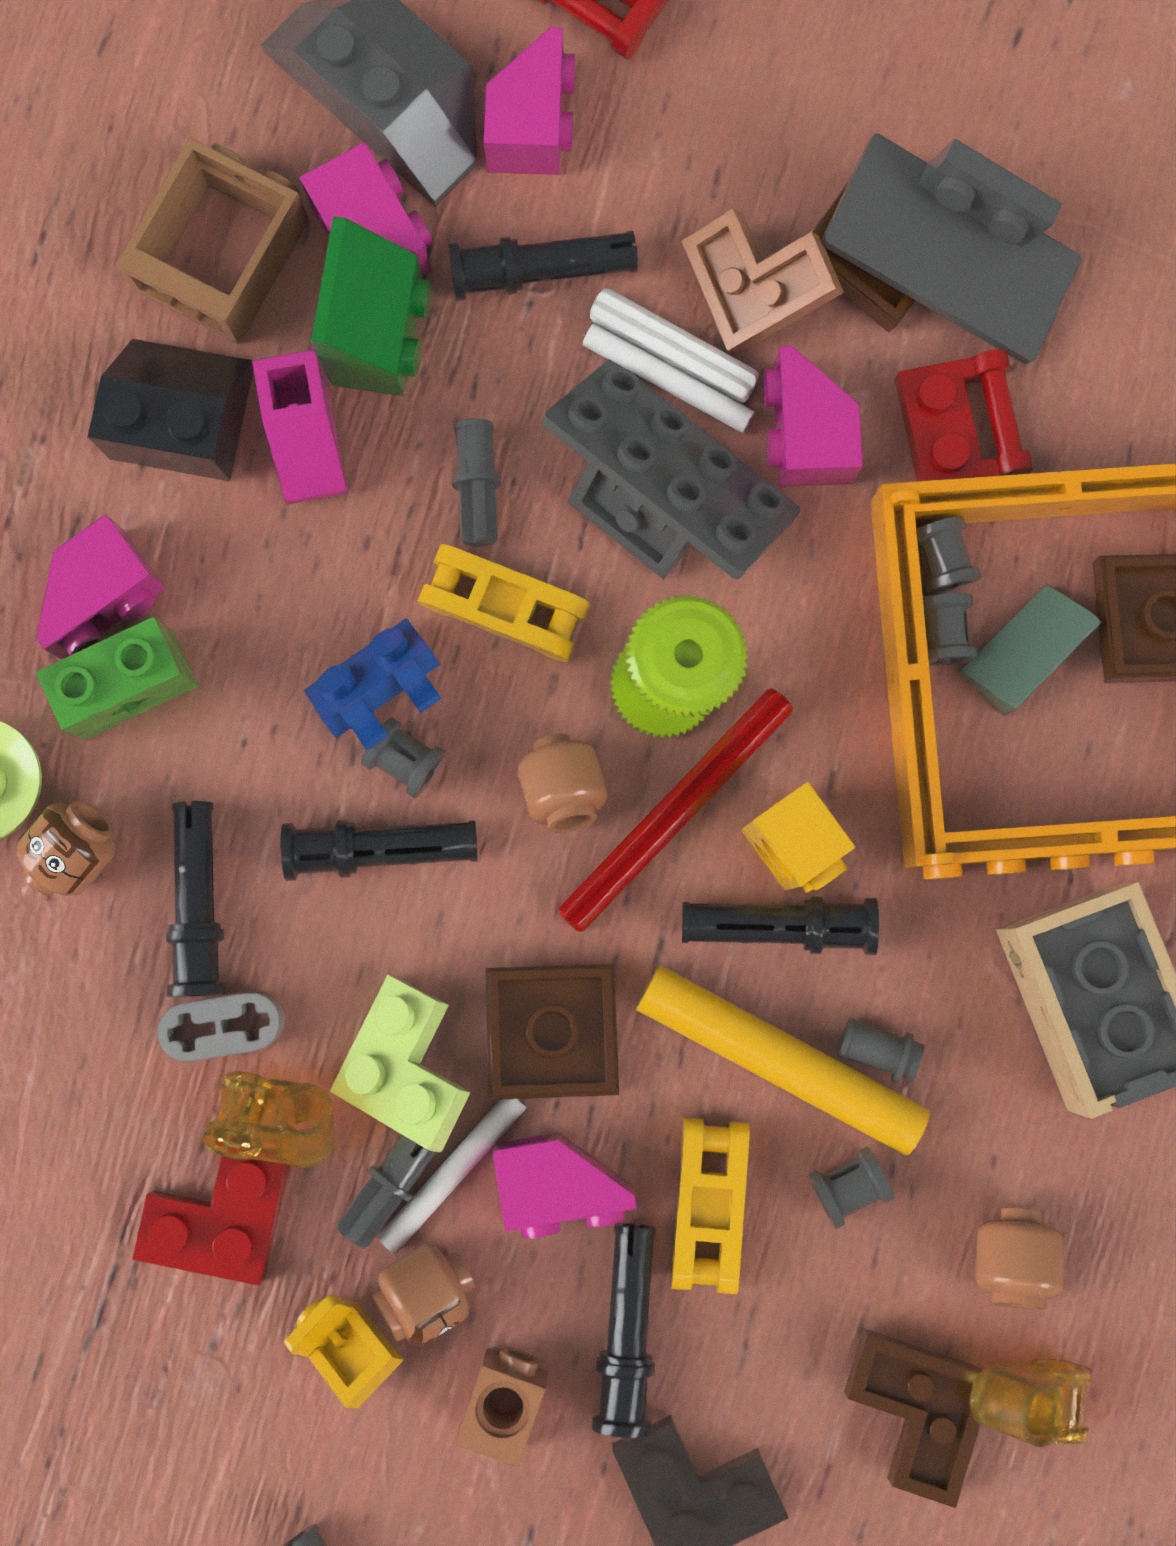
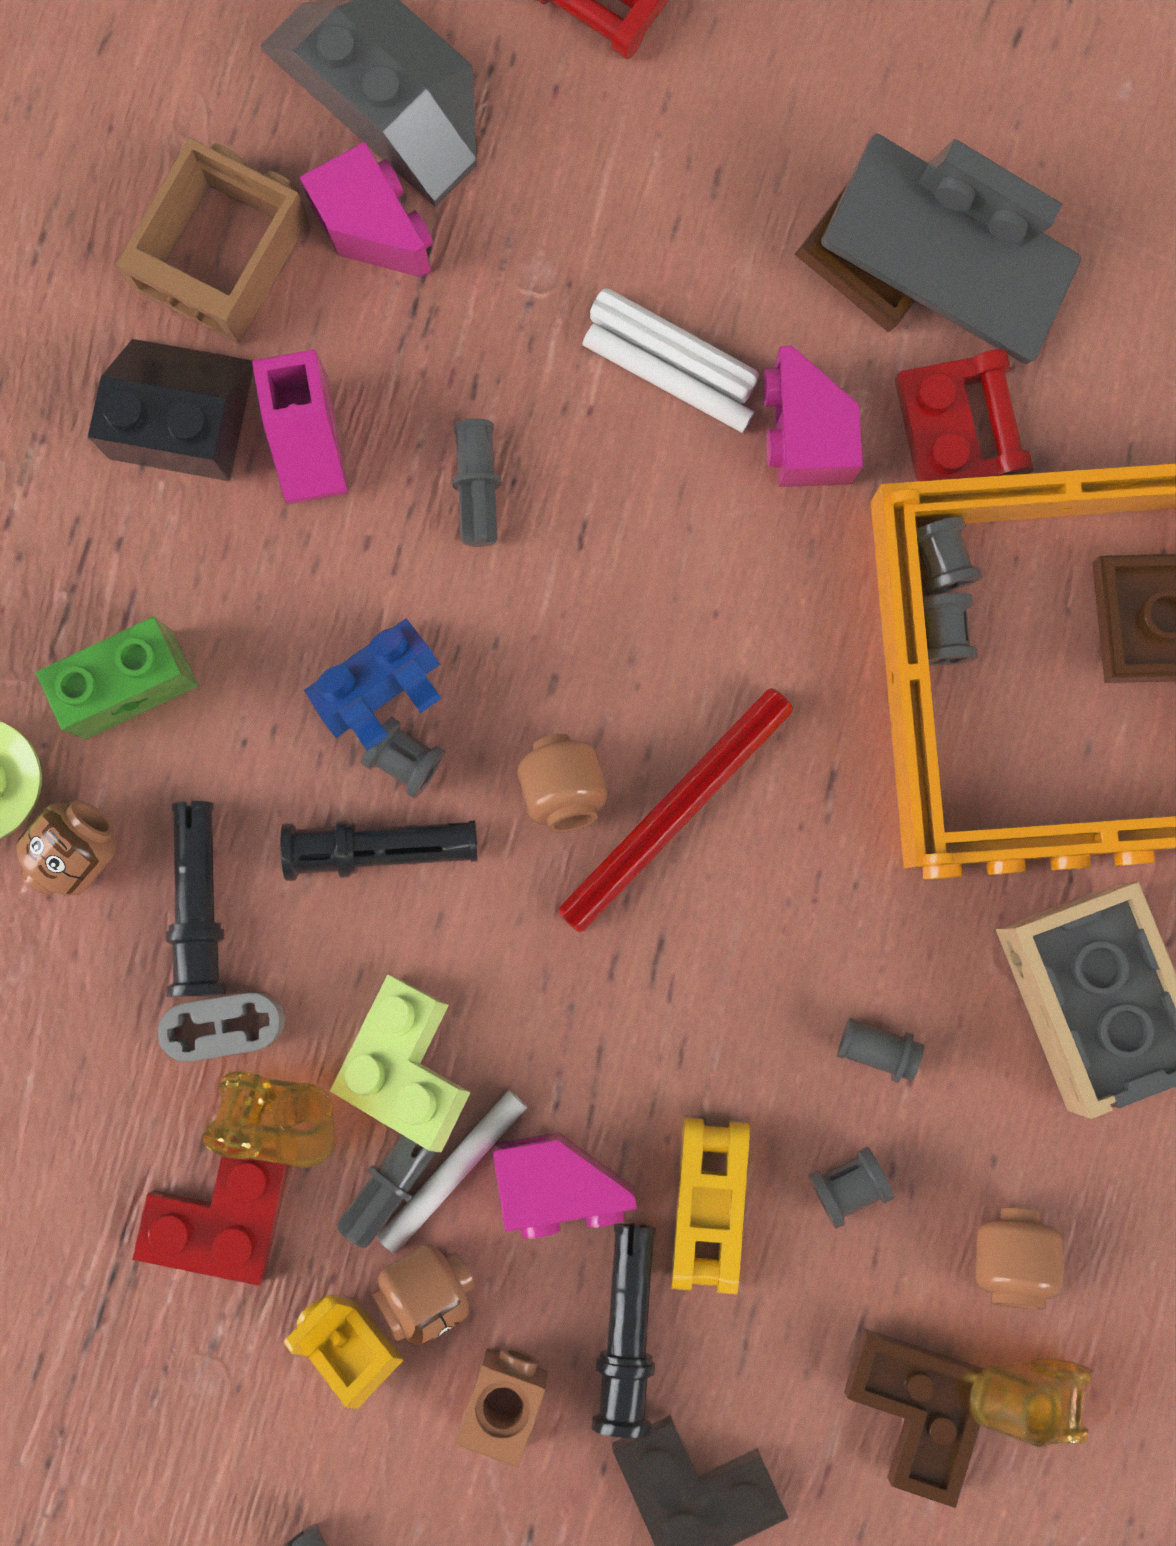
(94, 586): dark pink slope -> none
(369, 311): green slope -> none
(503, 602): yellow plate -> none
(512, 265): black pin -> none
(525, 109): dark pink slope -> none
(551, 1032): reddish brown plate -> none
(662, 479): dark grey bracket -> none
(678, 666): lime hose -> none
(755, 295): nougat plate -> none
(784, 1060): yellow piece -> none
(800, 841): yellow brick -> none
(813, 925): black pin -> none
(1029, 648): sand green slope -> none

